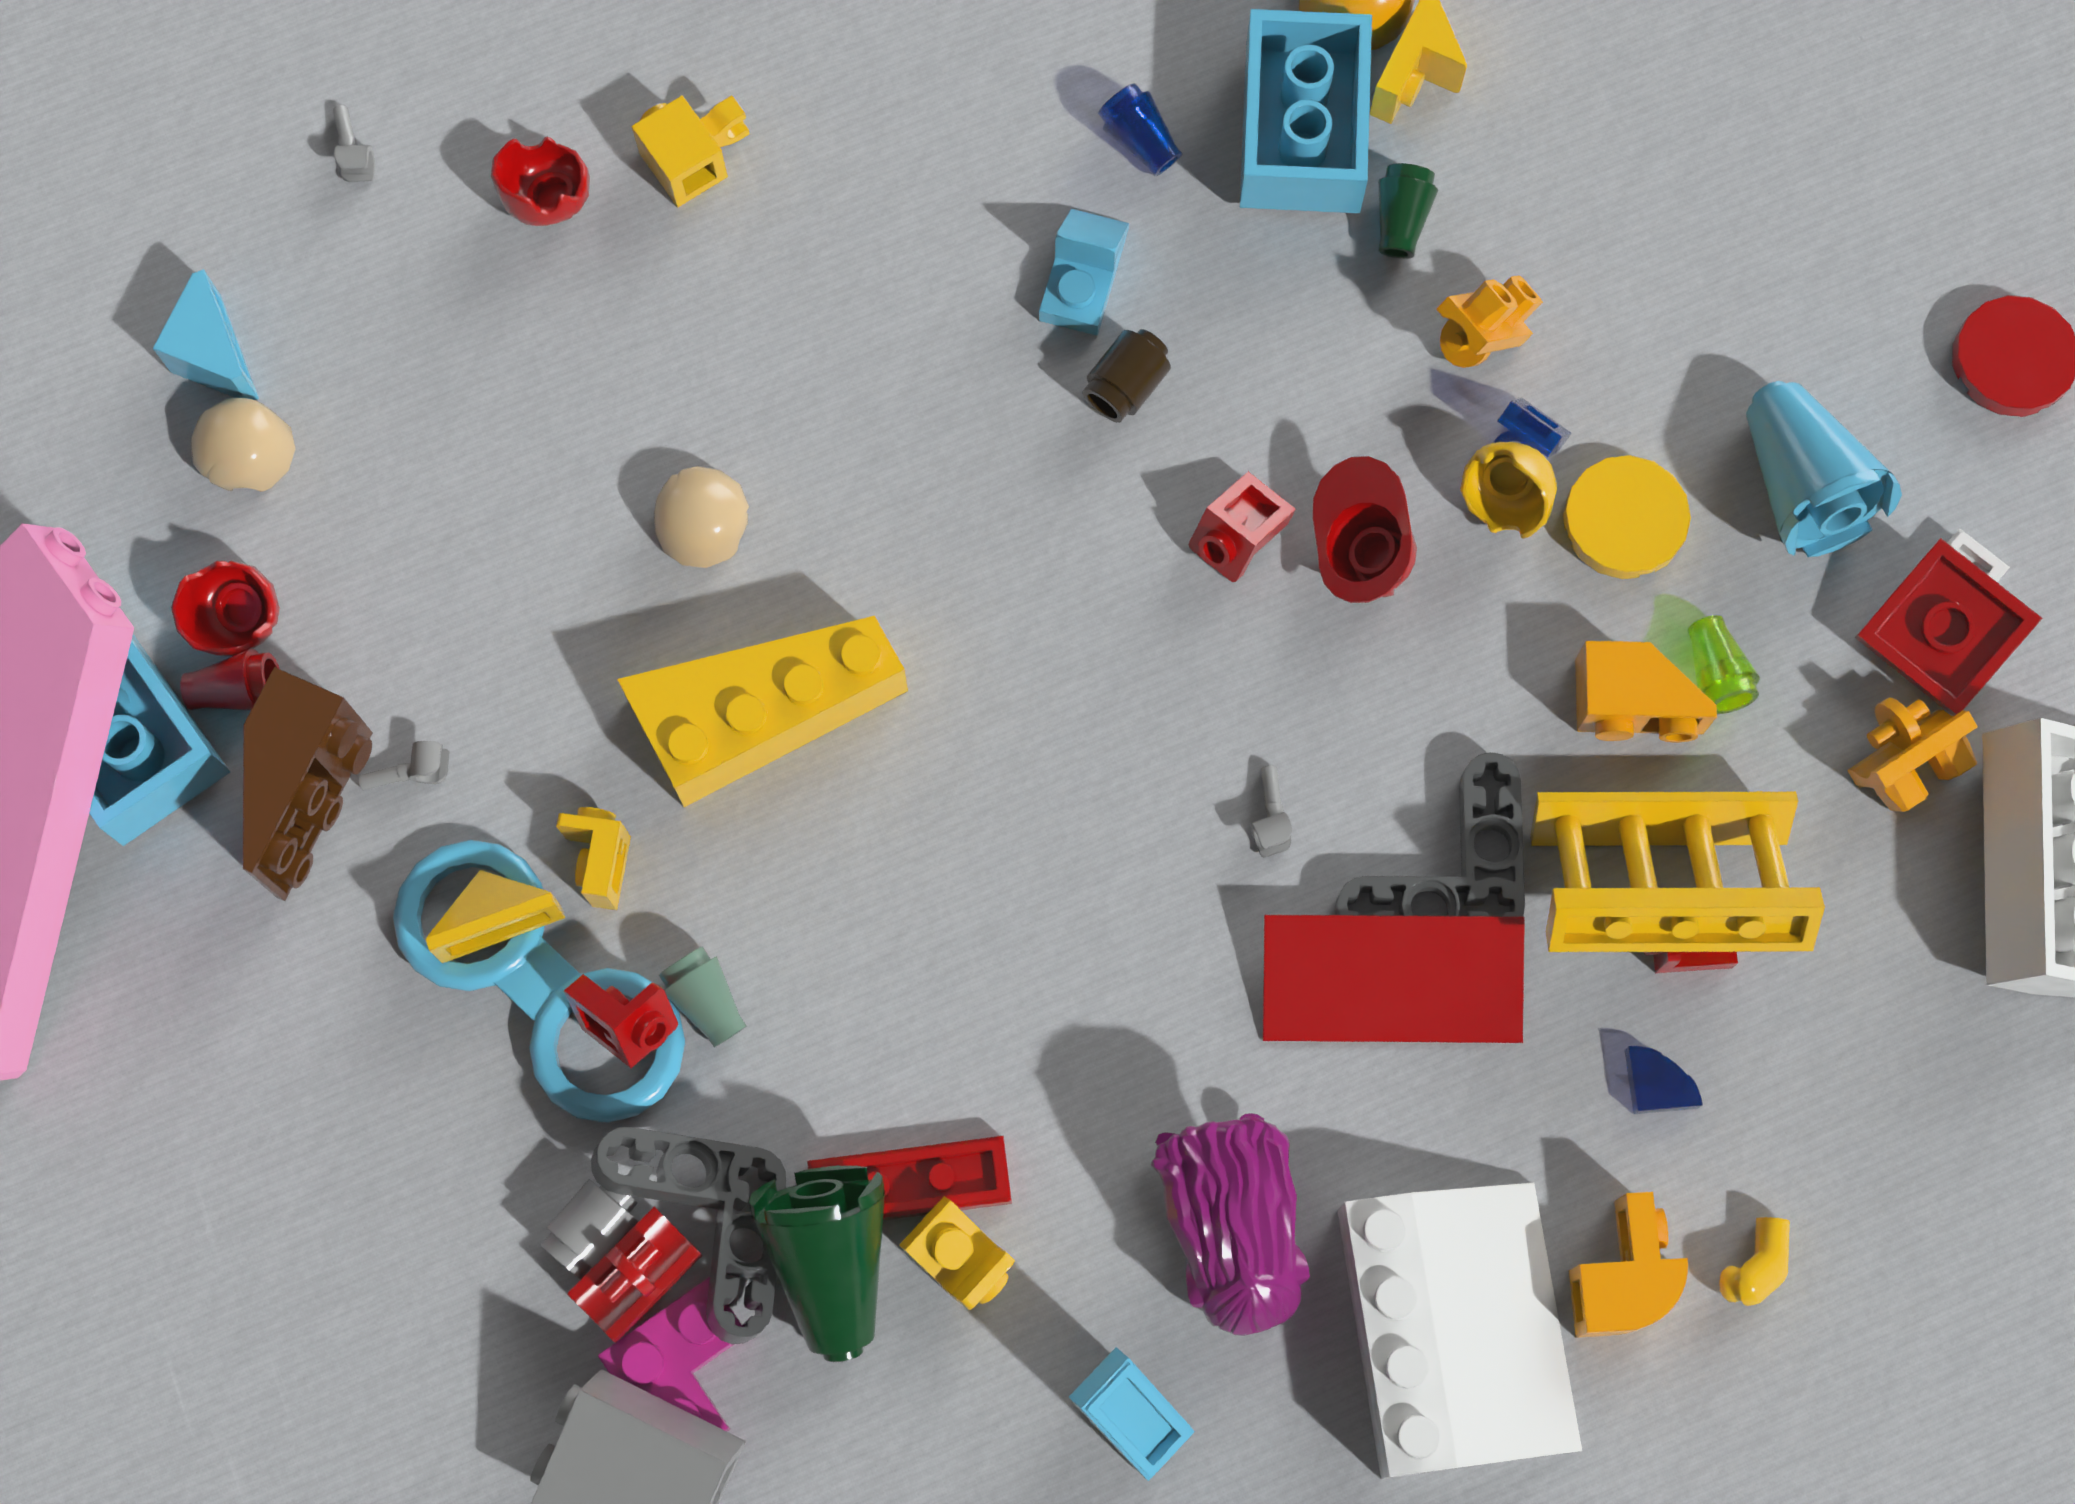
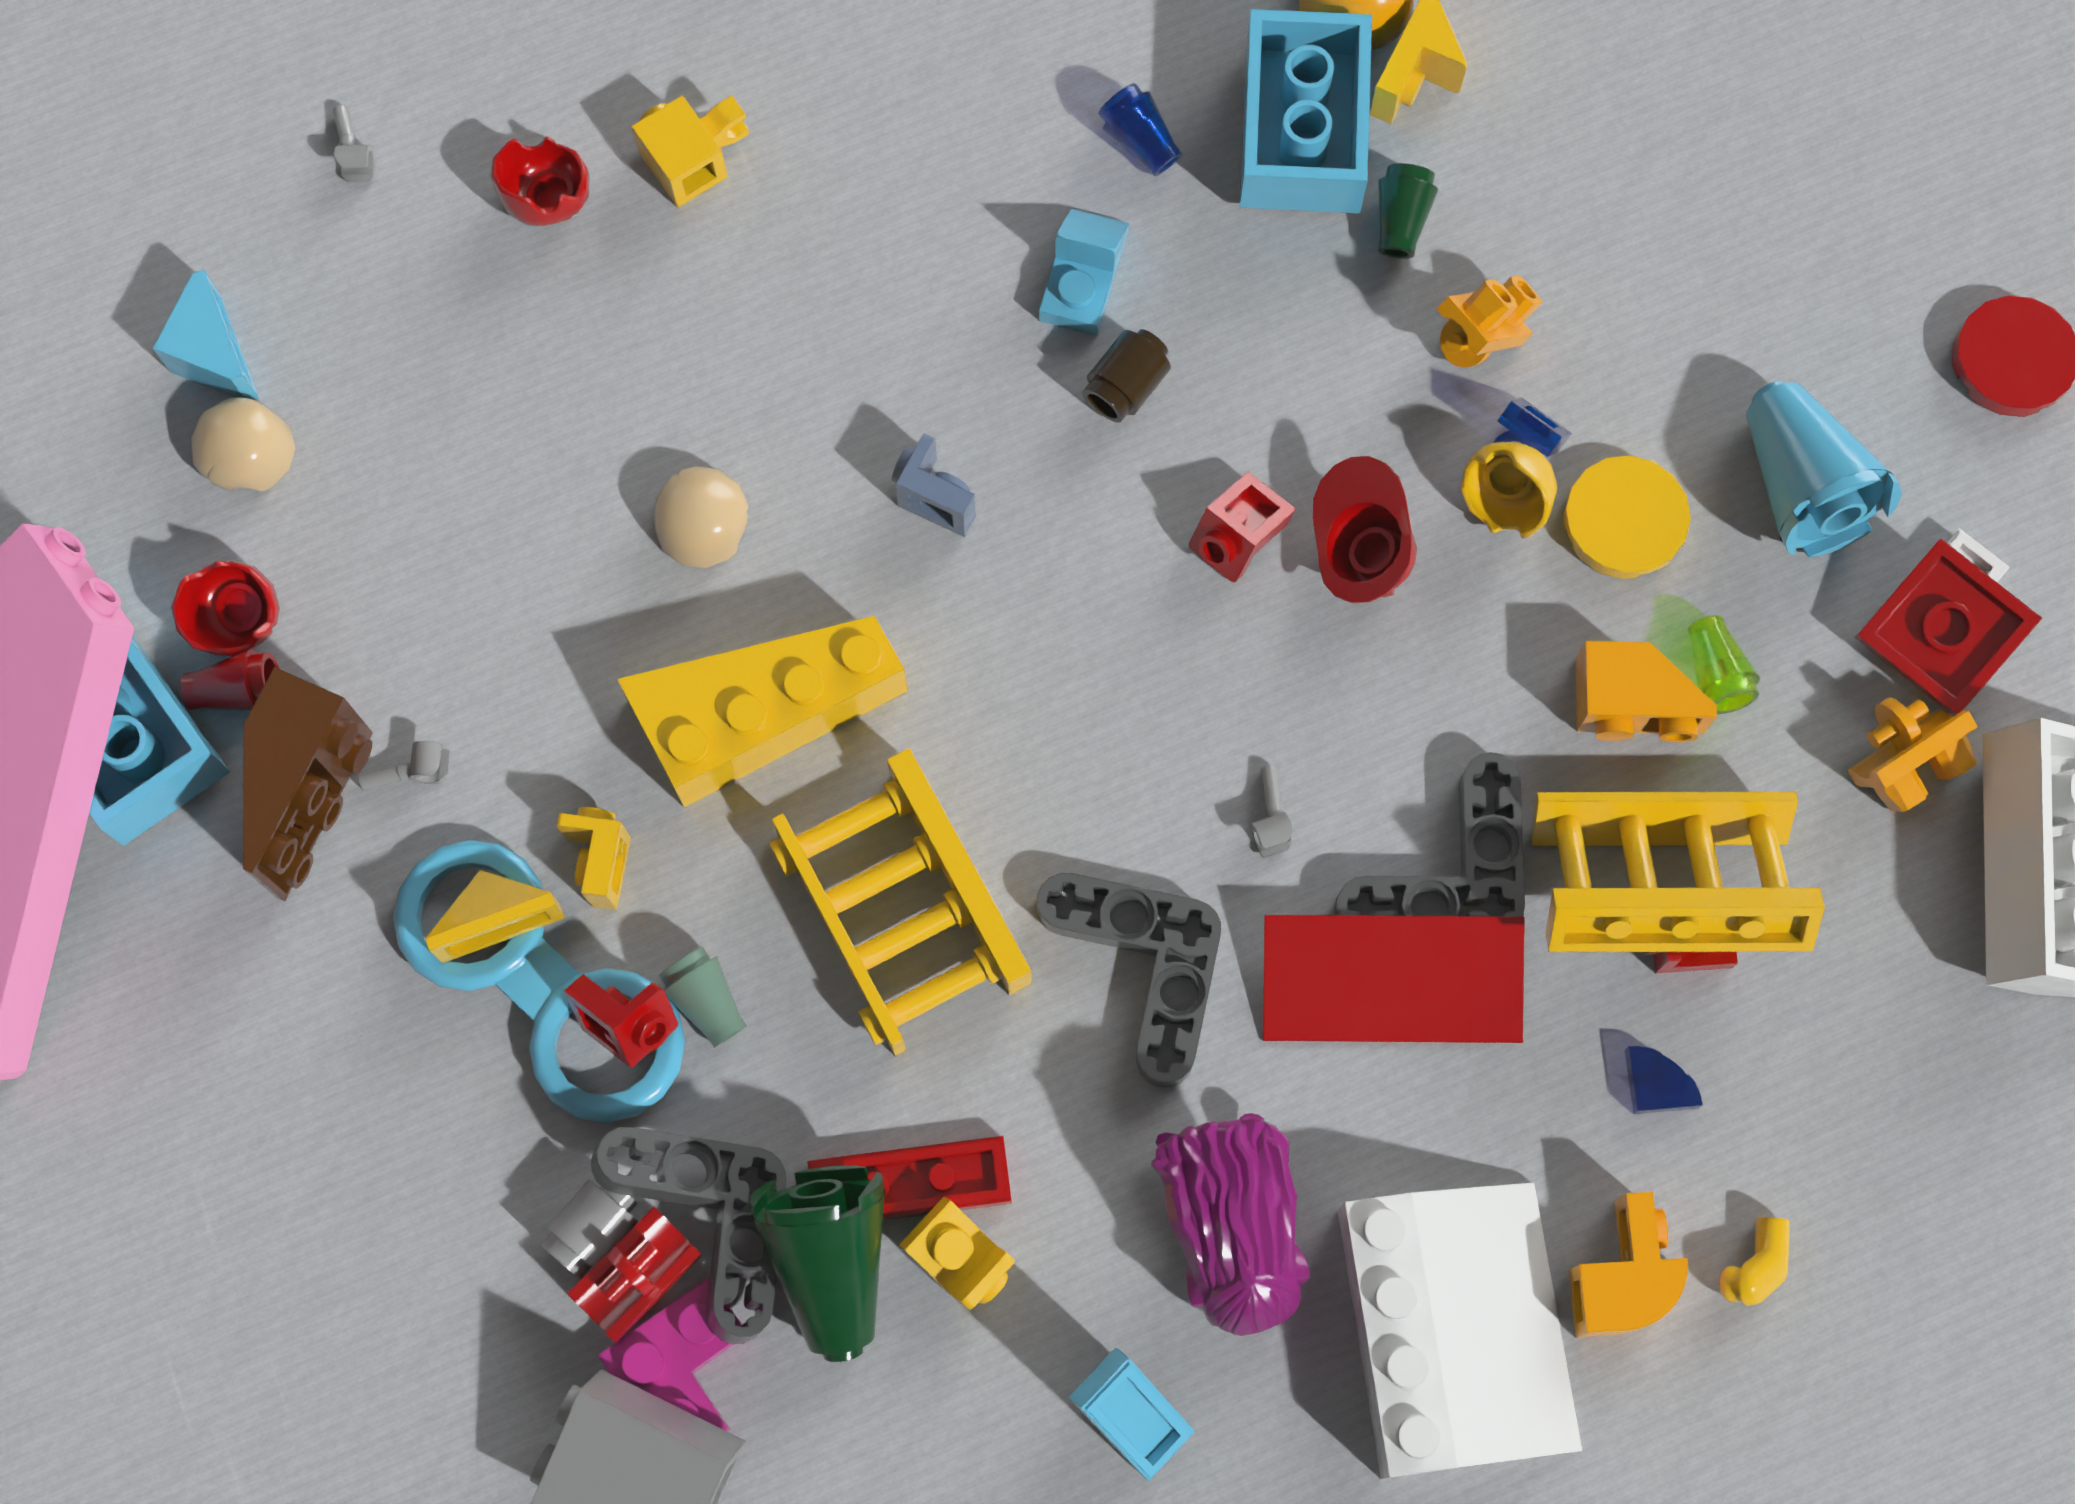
(933, 497): none -> sand blue bracket
(933, 849): none -> yellow fence
(1171, 957): none -> dark grey beam

